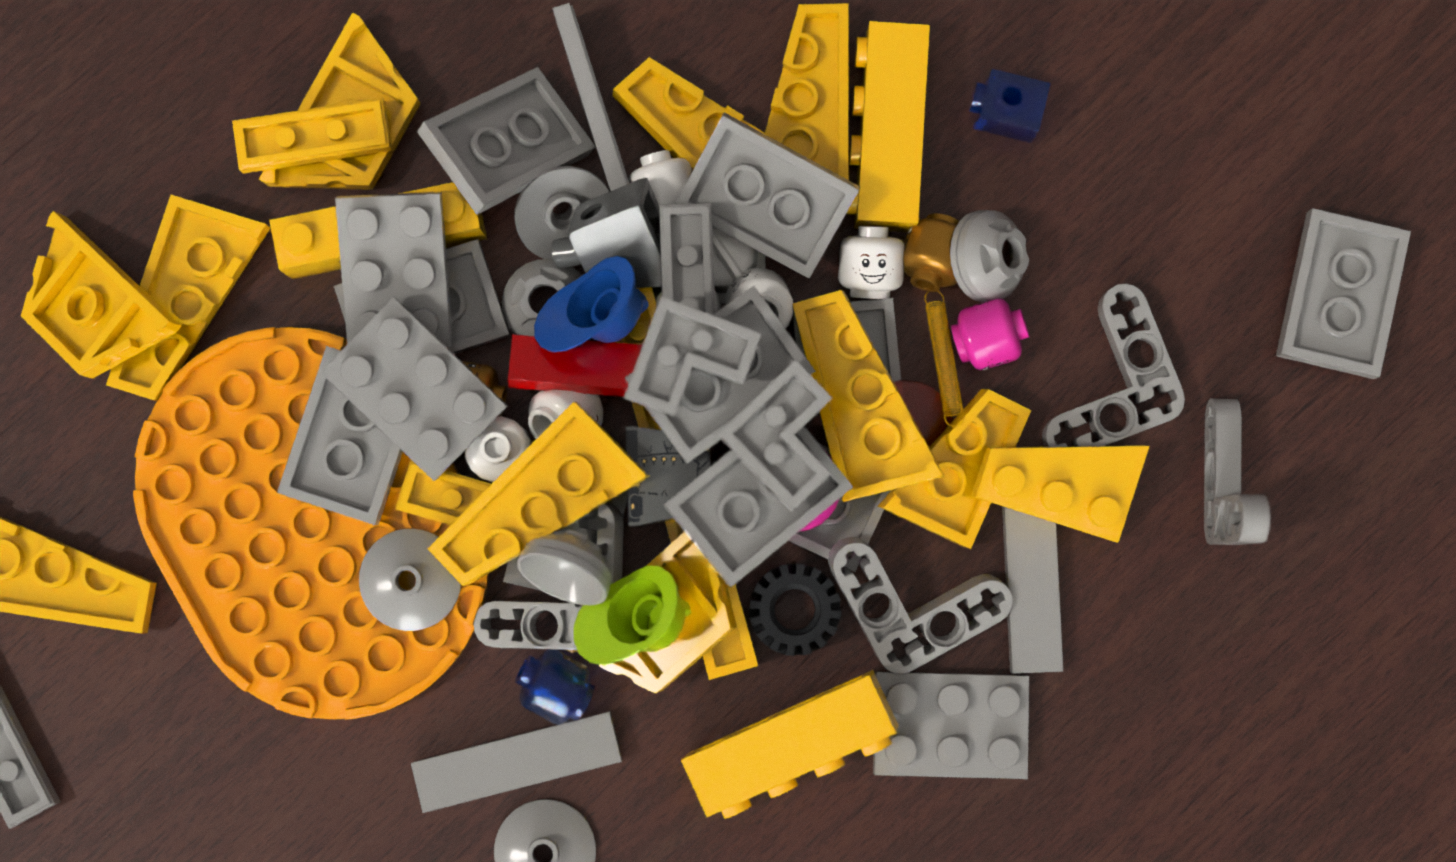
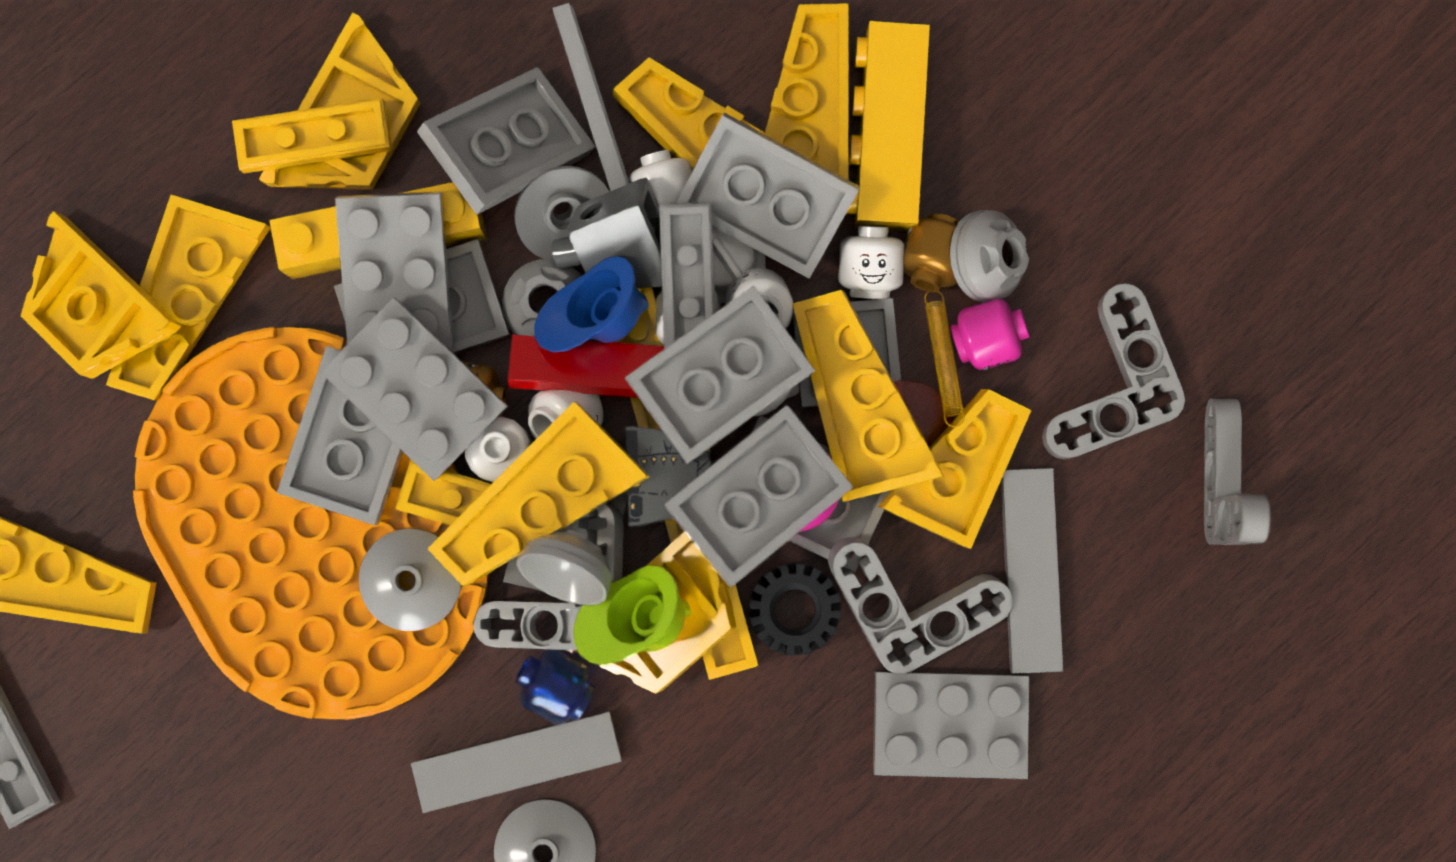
(683, 340): light grey plate -> none
(766, 440): light grey plate -> none
(791, 744): yellow brick -> none
(1009, 105): clear blue brick -> none
(1065, 485): yellow wing -> none
(1343, 293): light grey plate -> none

